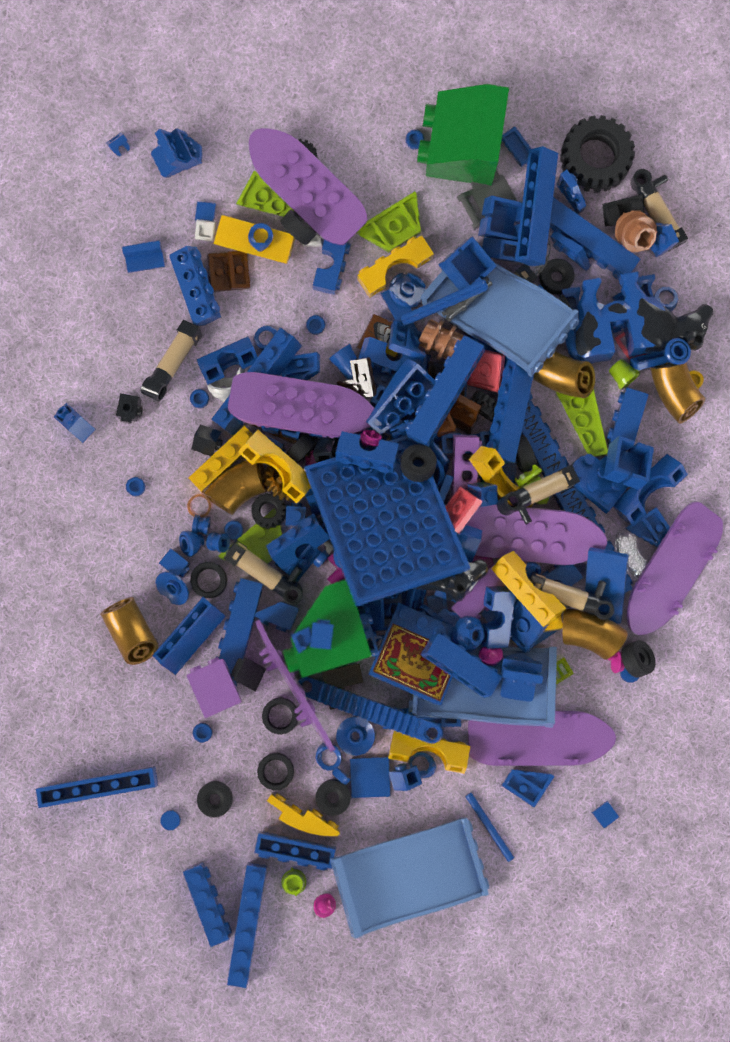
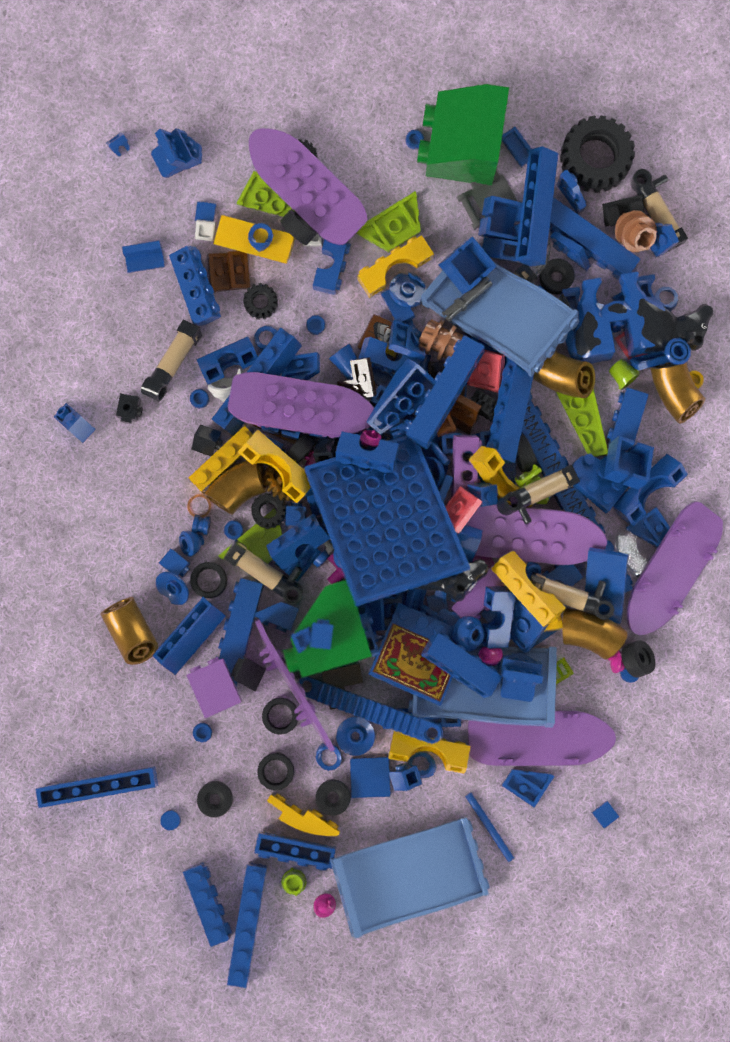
(135, 486): blue tile -> none
(218, 542): blue wheel -> none
(260, 290): none -> black tyre
(340, 775): blue tile -> none
(421, 452): black tyre -> none
(444, 302): blue axle -> none

